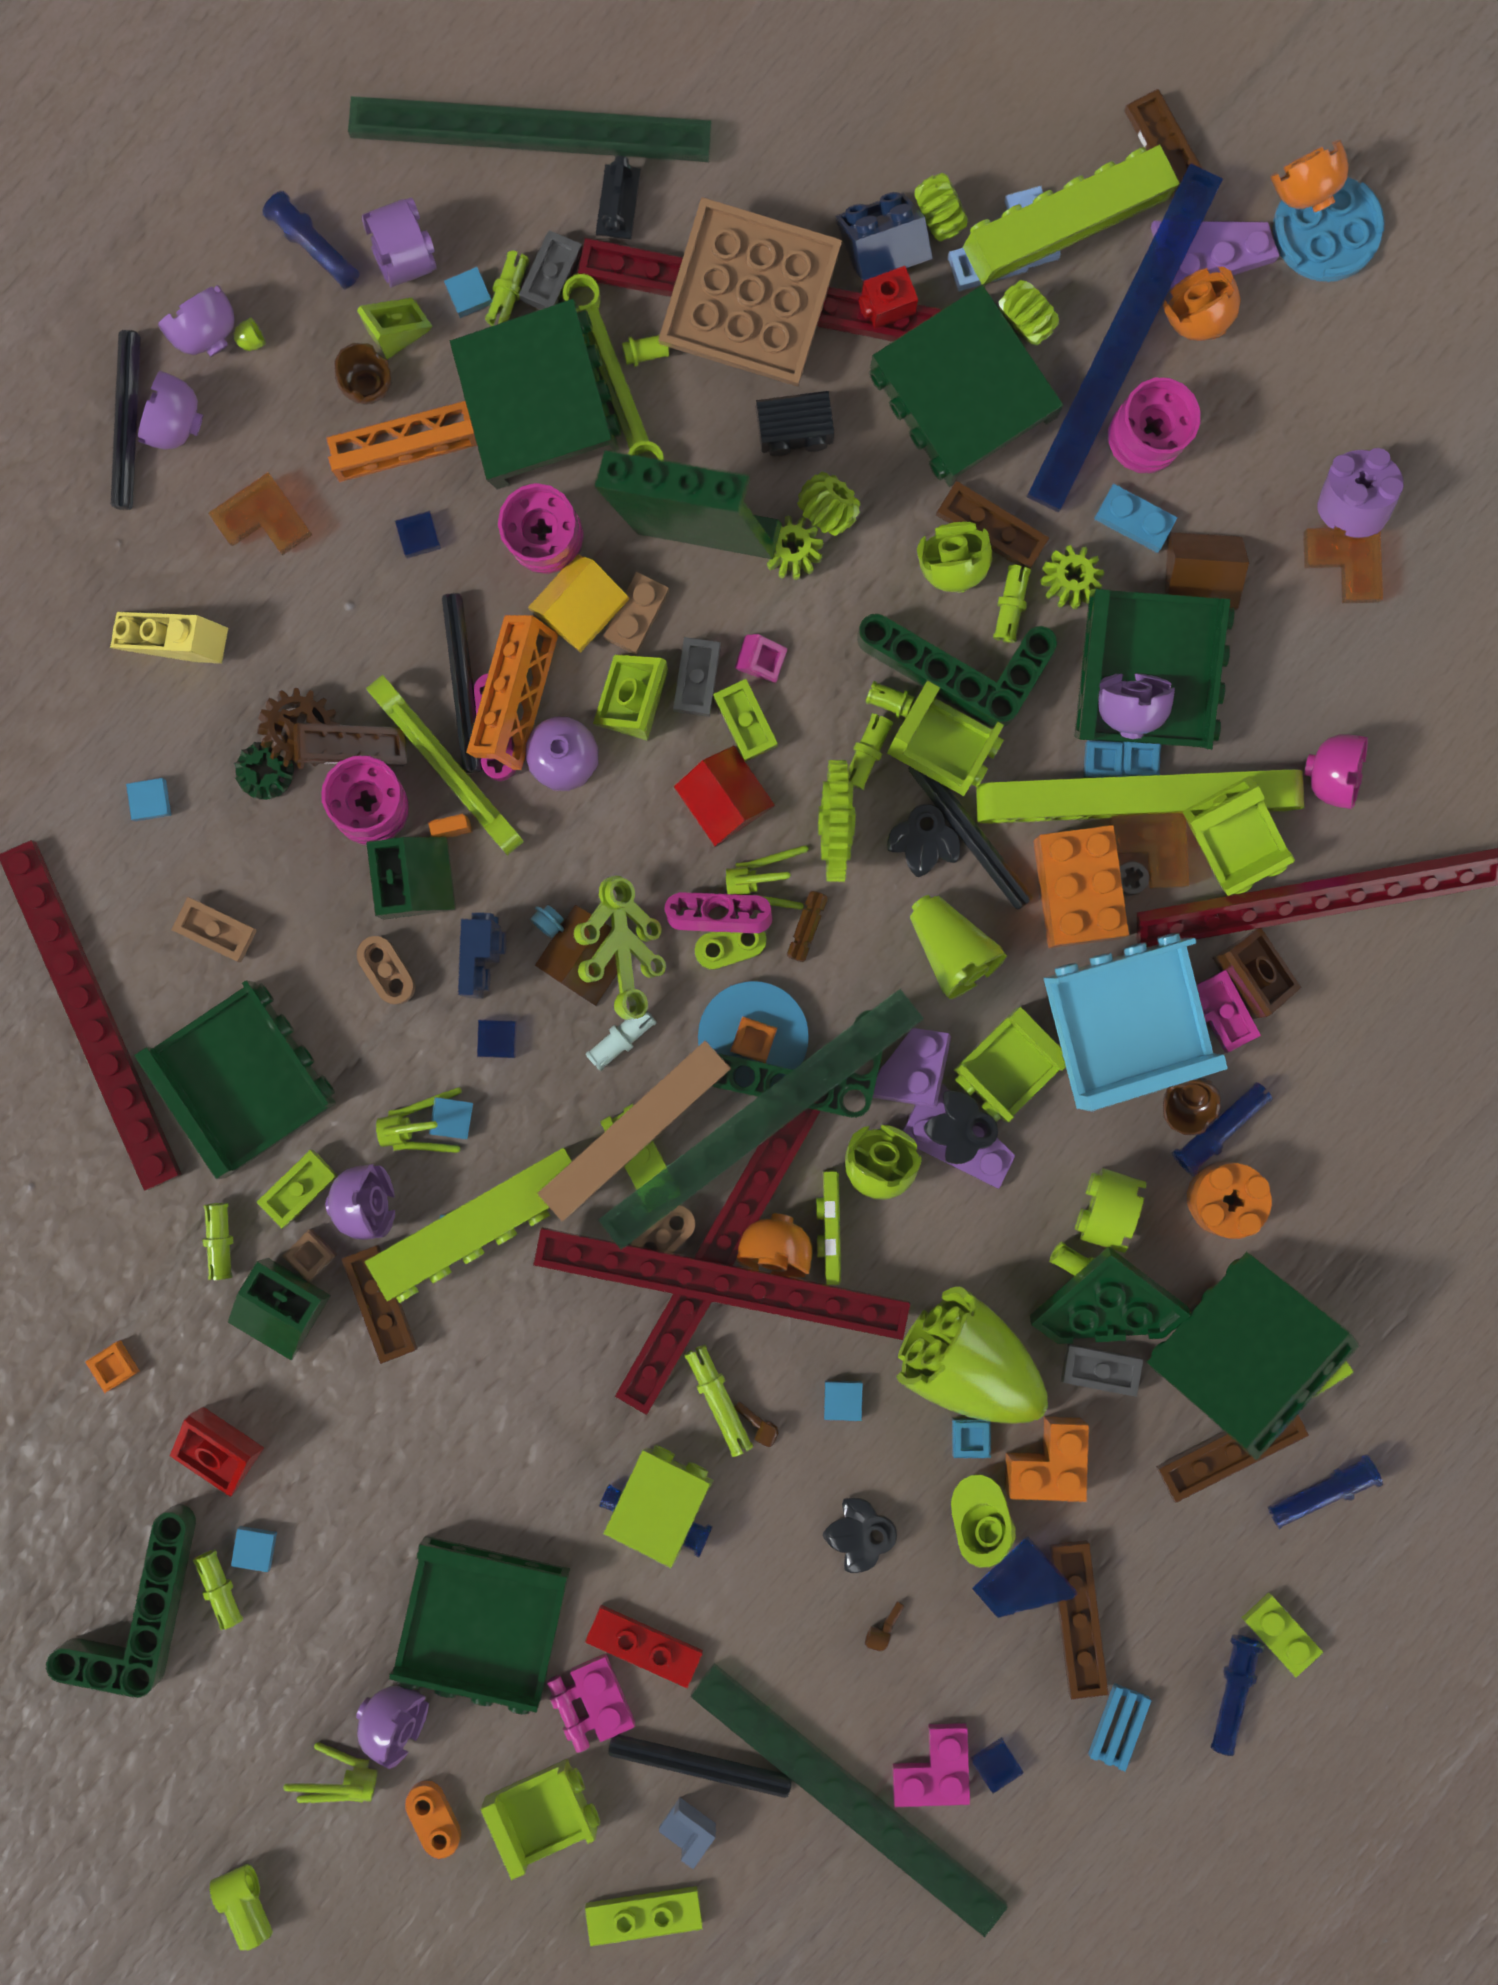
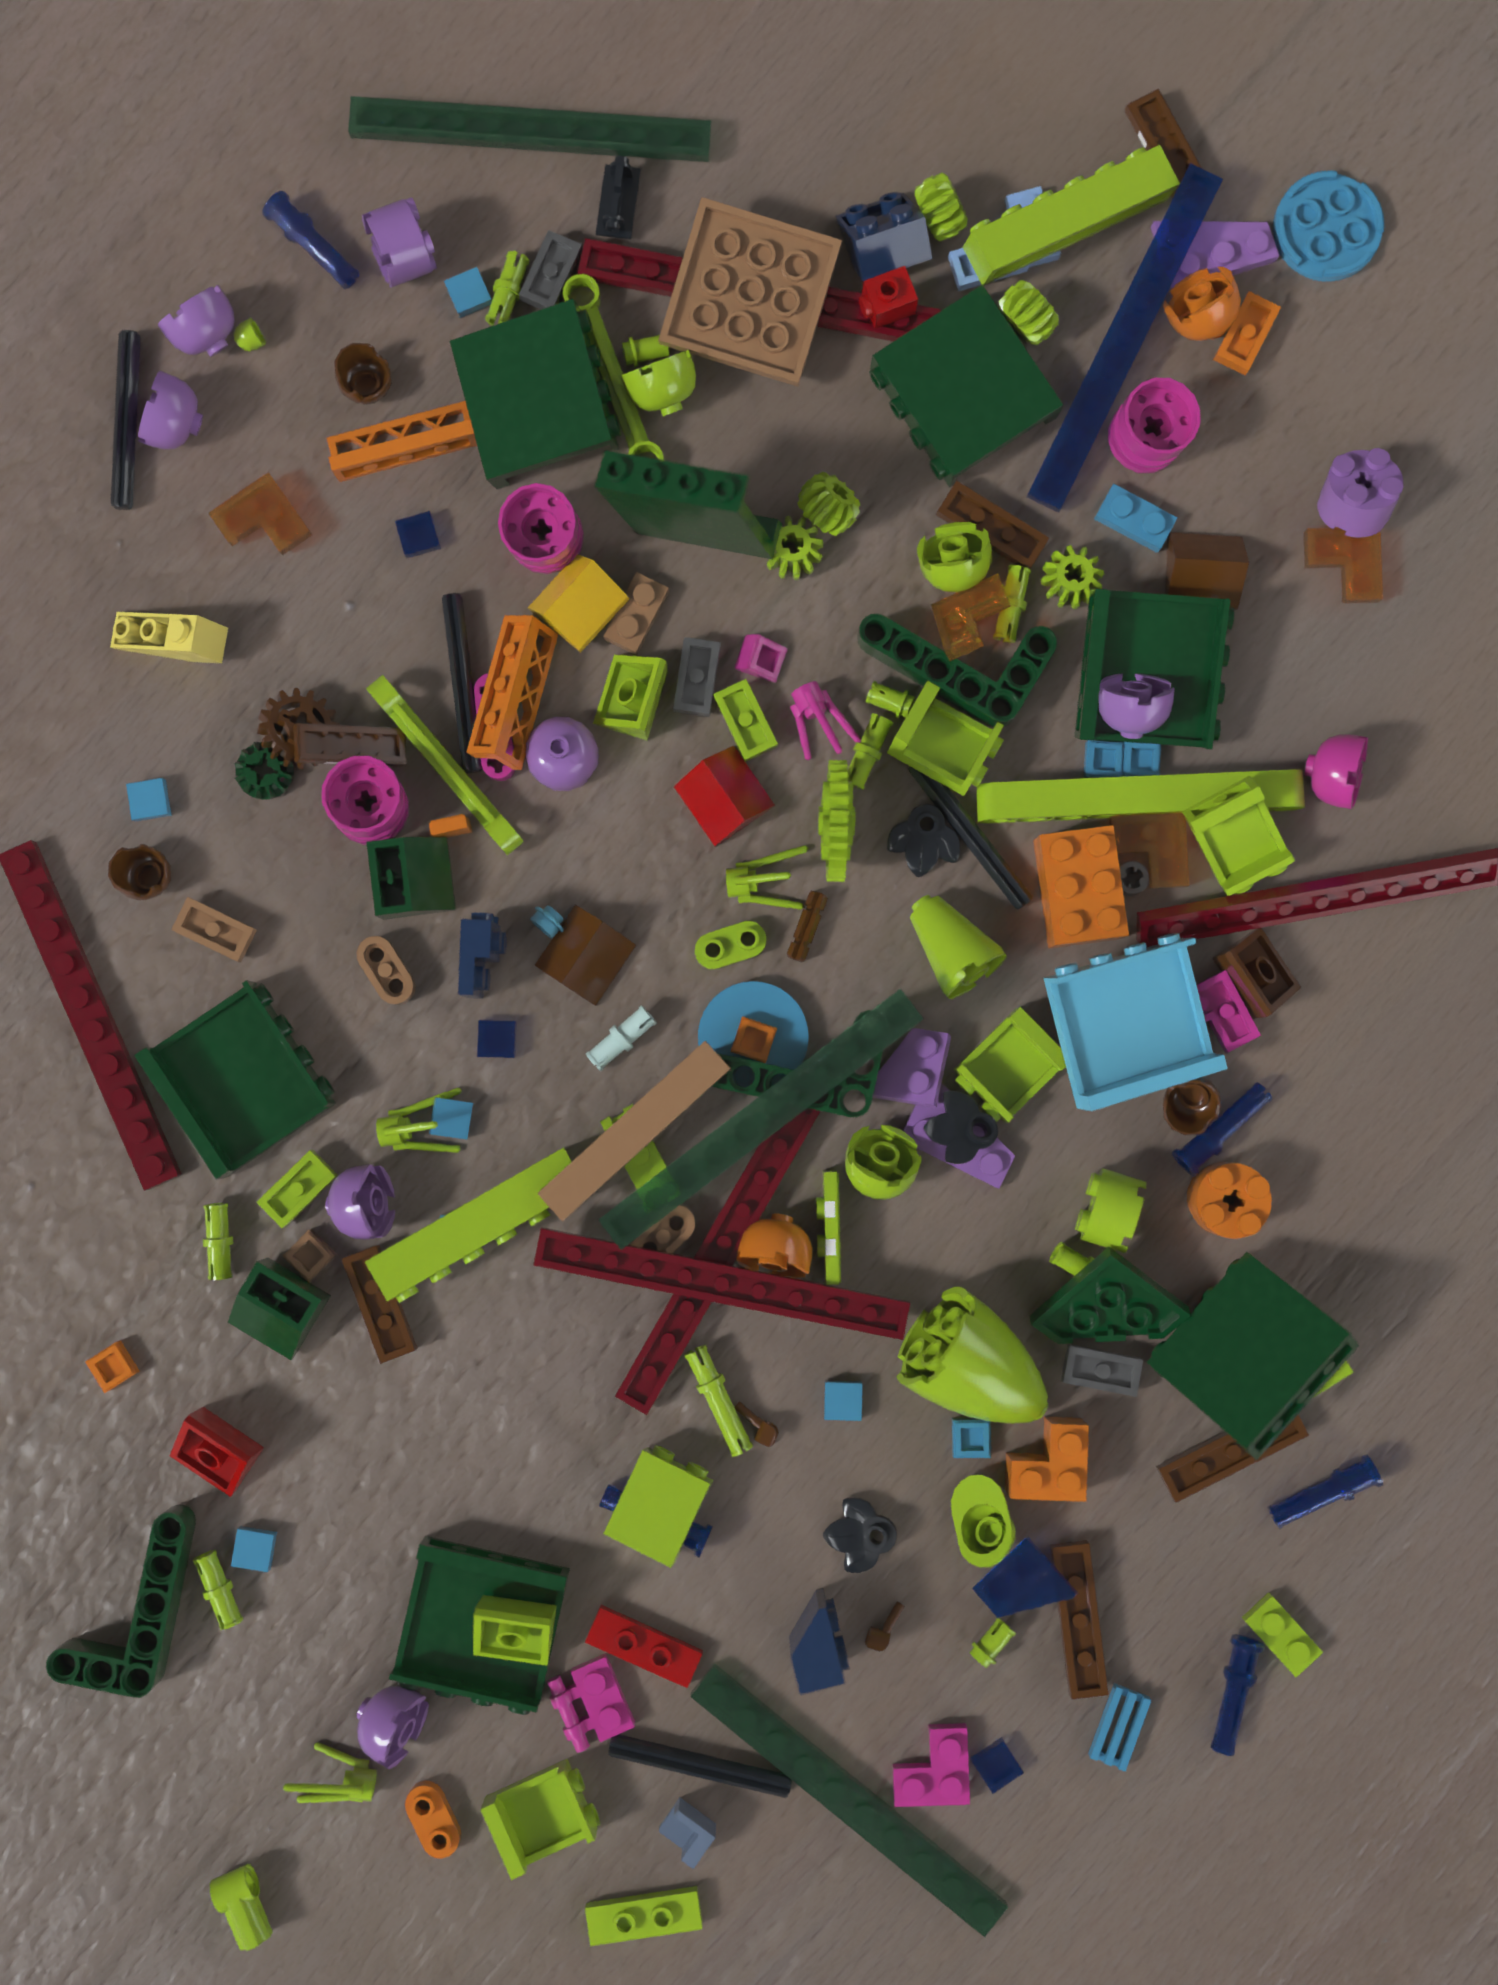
(139, 872): none -> reddish brown hair
(394, 324): lime slope -> none
(513, 1629): none -> lime slope
(622, 943): lime plant -> none
(662, 383): none -> lime cylinder
(708, 901): dark pink beam -> none
(795, 423): black brick -> none
(811, 702): none -> dark pink plant
(815, 1650): none -> dark blue slope
(960, 612): none -> clear orange plate
(992, 1643): none -> lime pin
(1247, 333): none -> orange plate
(1313, 178): orange cylinder -> none

